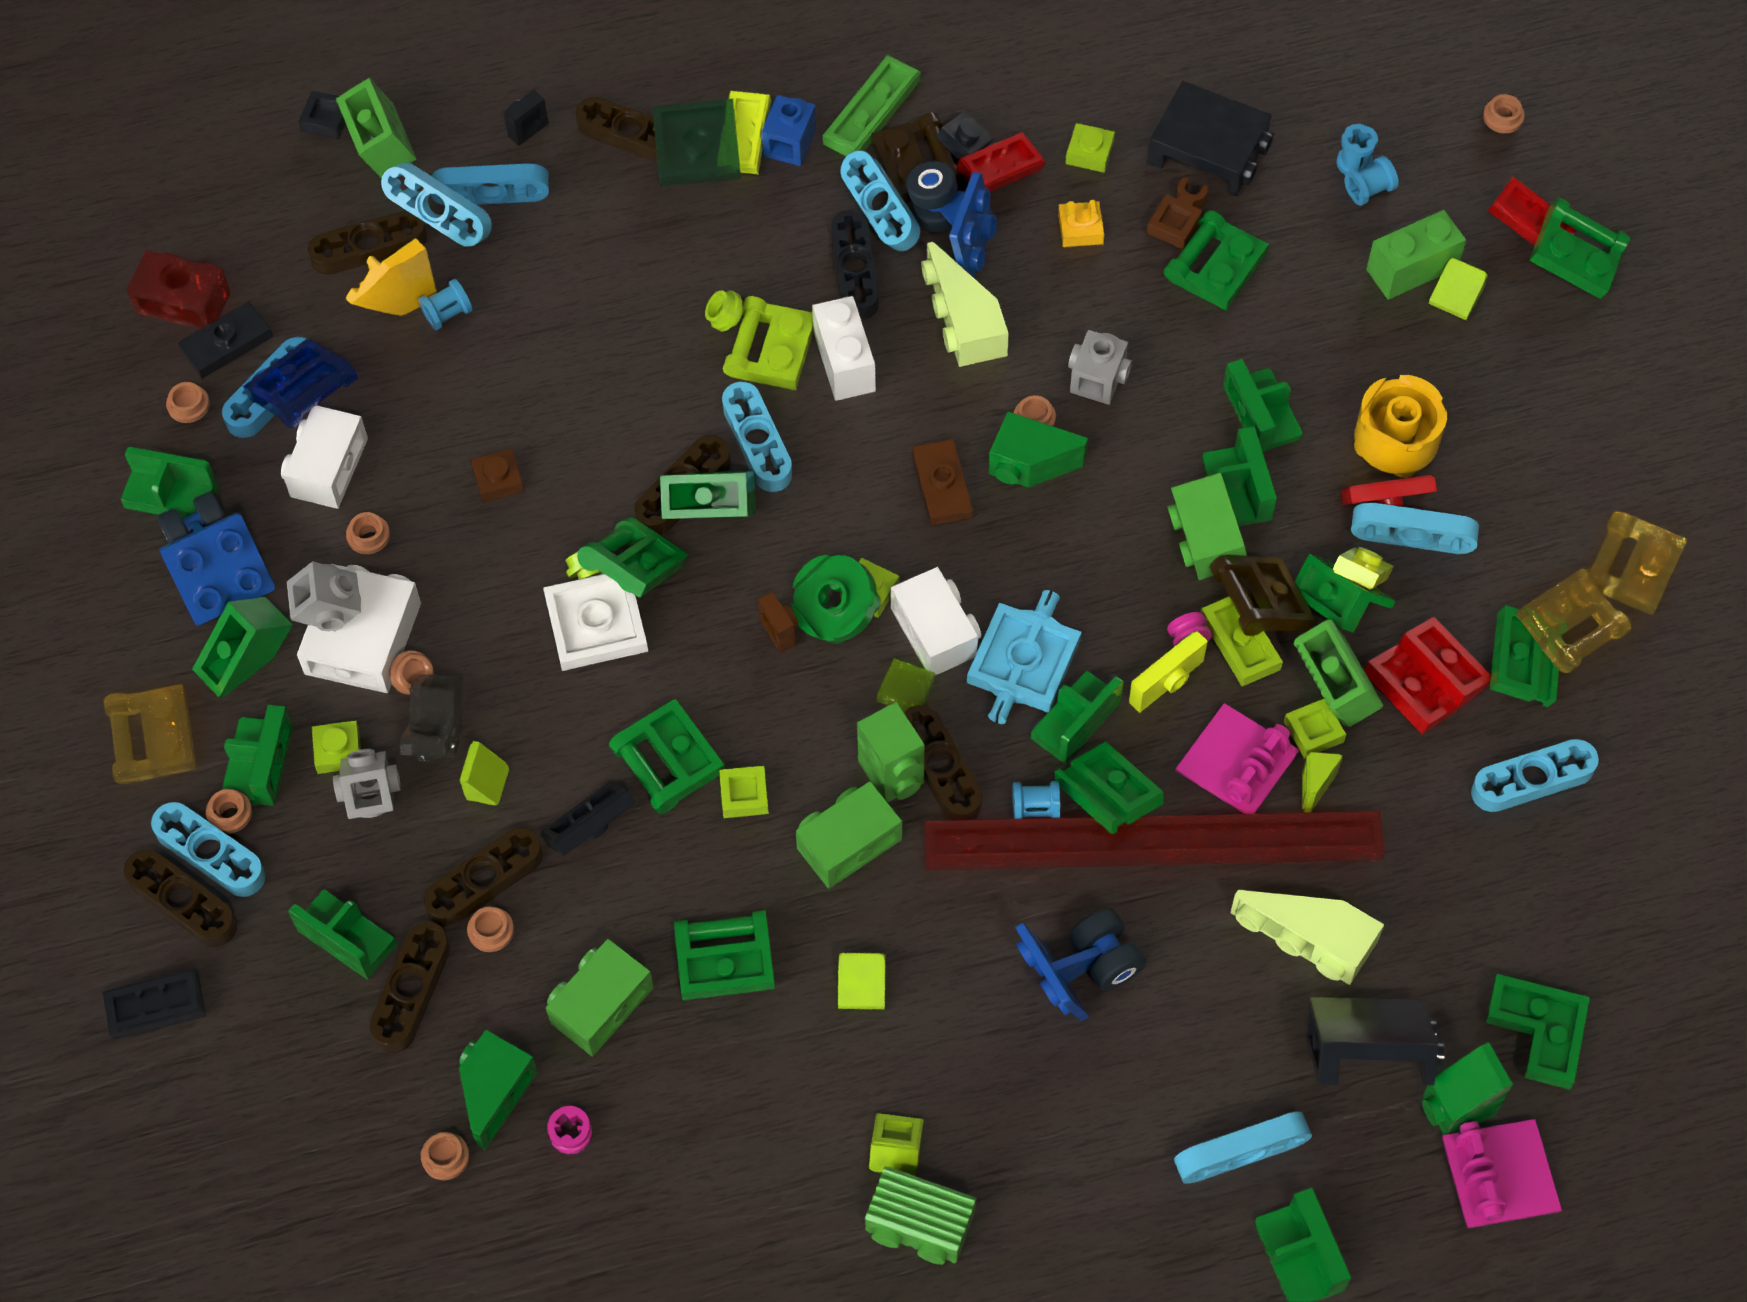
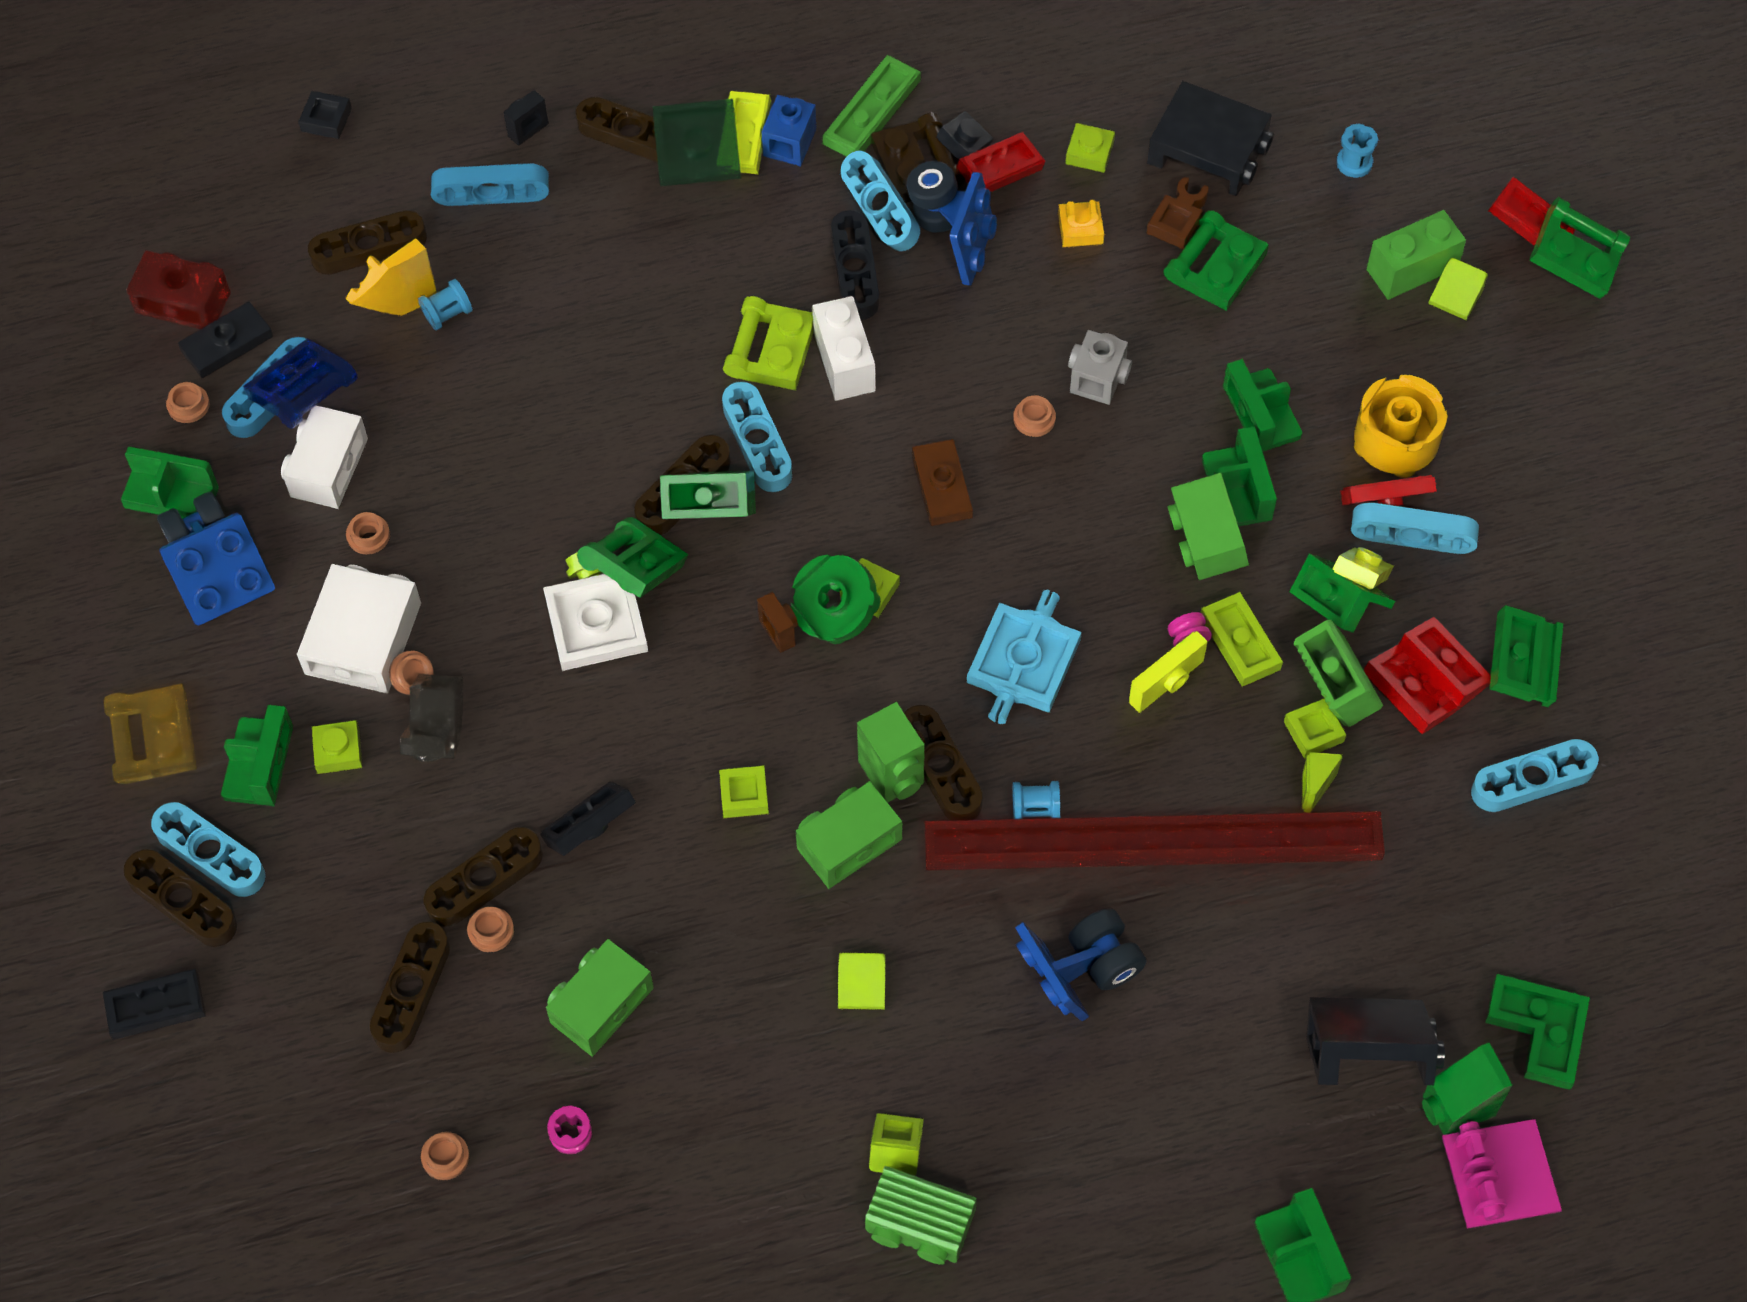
(228, 799): nougat plate -> none
(241, 644): green slope -> none
(323, 596): light grey brick -> none
(344, 933): green panel -> none
(362, 796): light grey brick -> none
(375, 127): bright green brick -> none
(419, 206): medium azure beam -> none
(483, 775): lime slope -> none
(493, 1082): green slope -> none
(497, 475): reddish brown plate -> none
(680, 749): green plate -> none
(724, 310): lime plate -> none
(726, 967): green plate -> none
(905, 685): clear neon green tile -> none
(934, 621): white brick -> none
(970, 312): yellowish green slope -> none
(1034, 452): green slope -> none
(1077, 715): green panel -> none
(1109, 787): green plate -> none
(1238, 759): dark pink hinge -> none
(1242, 1147): medium azure beam -> none
(1272, 588): dark brown plate -> none
(1318, 929): yellowish green slope -> none
(1371, 180): dark azure bush -> none
(1505, 106): nougat plate -> none
(1565, 608): clear yellow plate -> none
(1647, 568): clear yellow plate -> none

